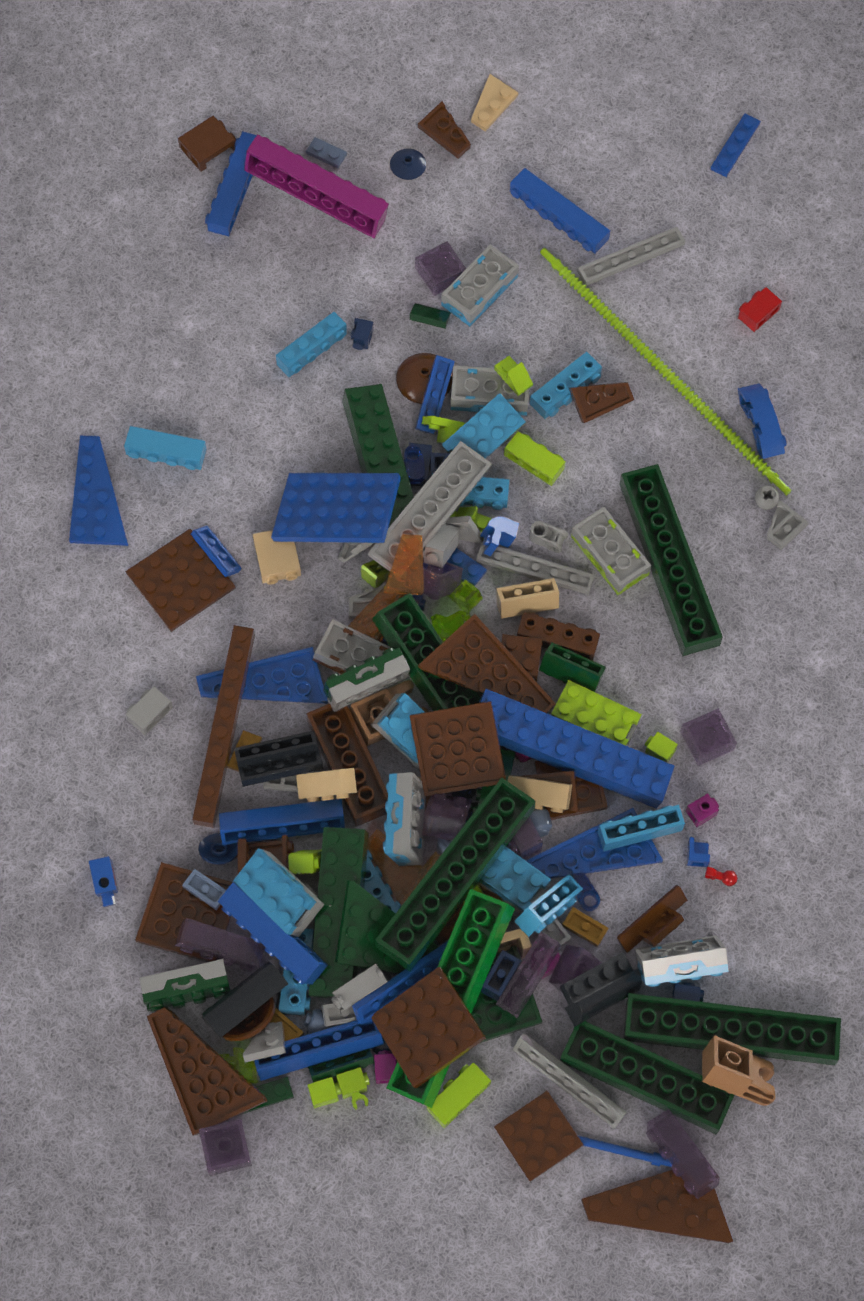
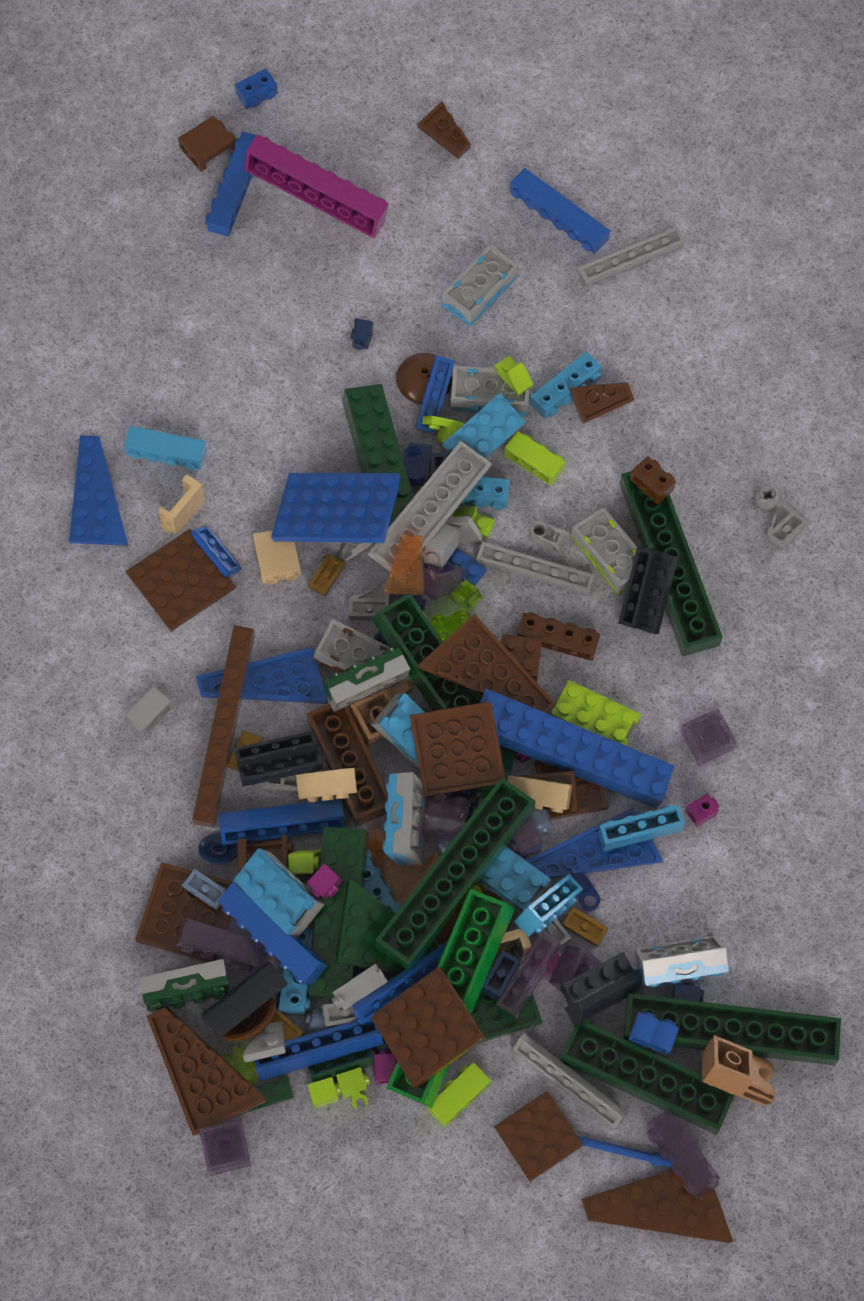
(104, 868): blue torso -> none
(185, 508): none -> tan panel
(256, 89): none -> blue brick
(311, 344): dark azure brick -> none
(324, 882): none -> magenta brick
(326, 152): sand blue plate -> none
(326, 575): none -> pearl gold plate
(363, 621): clear orange wing -> none
(374, 573): lime slope -> none
(411, 169): dark blue dish -> none
(430, 315): dark green slope -> none
(439, 267): clear purple brick -> none
(492, 102): tan wing -> none
(499, 532): brick -> none
(527, 598): tan brick -> none
(567, 665): dark green brick -> none
(648, 590): none -> black brick
(653, 479): none -> reddish brown brick
(653, 1032): none -> blue brick
(655, 922): reddish brown bracket -> none
(660, 747): lime brick -> none
(663, 369): lime hose -> none
(697, 853): blue panel -> none
(728, 878): red arm -> none
(735, 145): blue plate -> none
(759, 309): red brick -> none
(767, 431): blue brick -> none

